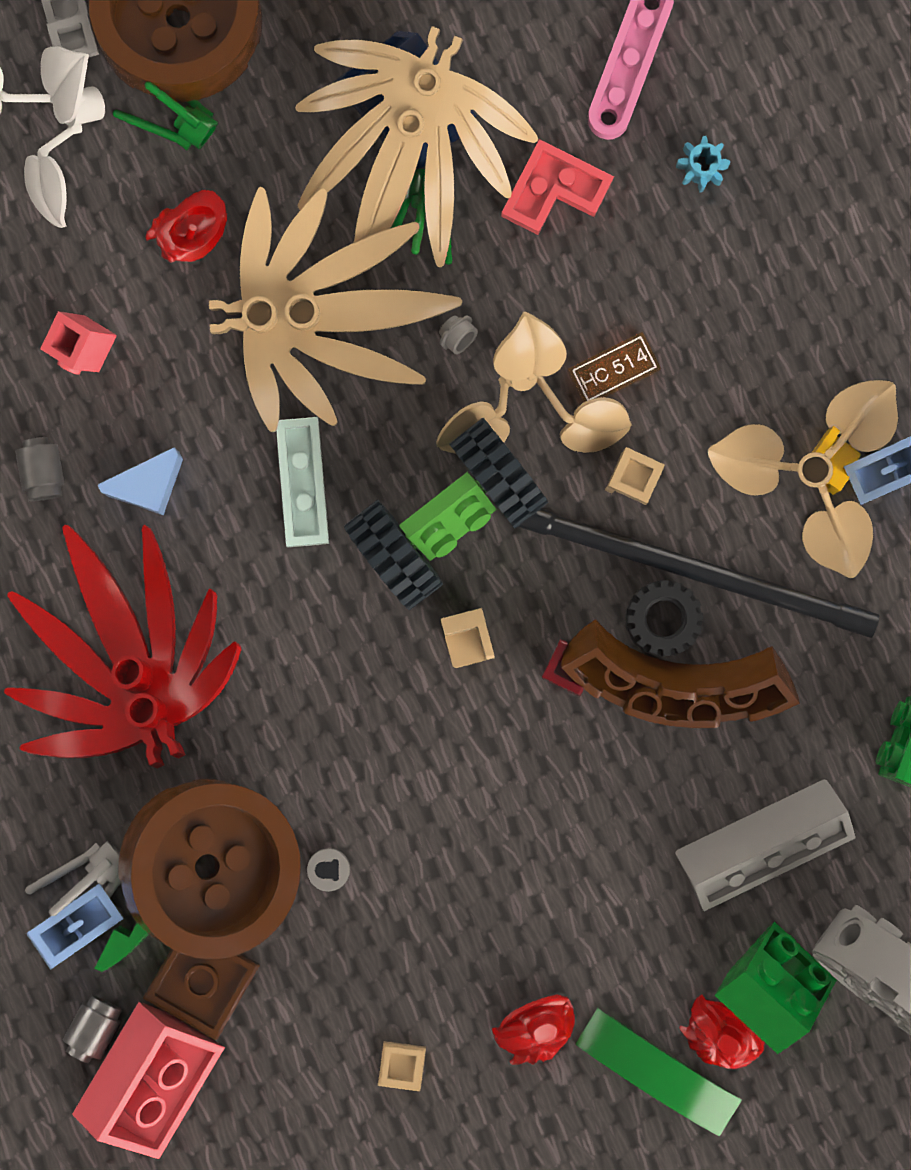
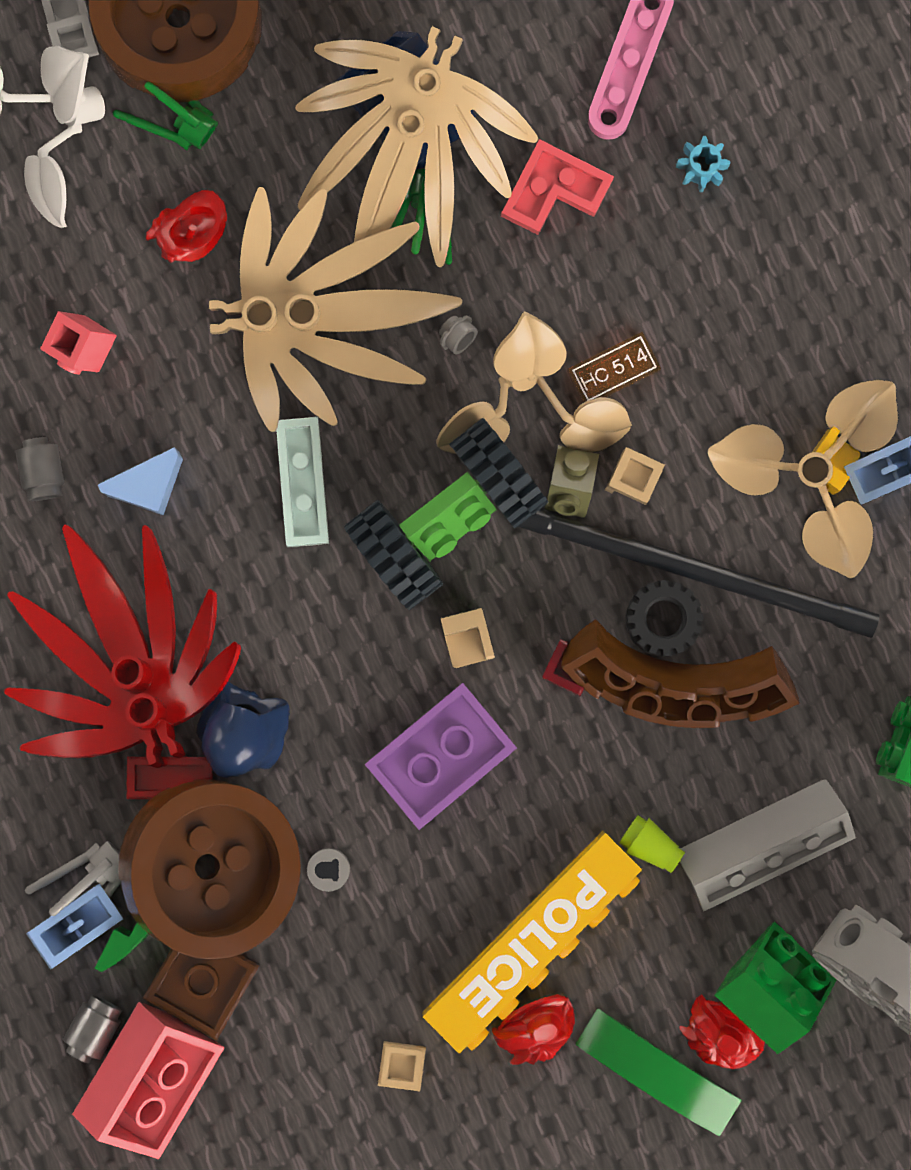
(148, 781): none -> red tile
(239, 738): none -> dark blue piece
(440, 756): none -> medium lavender plate
(531, 942): none -> yellow brick
(572, 481): none -> olive bracket
(651, 844): none -> lime cone

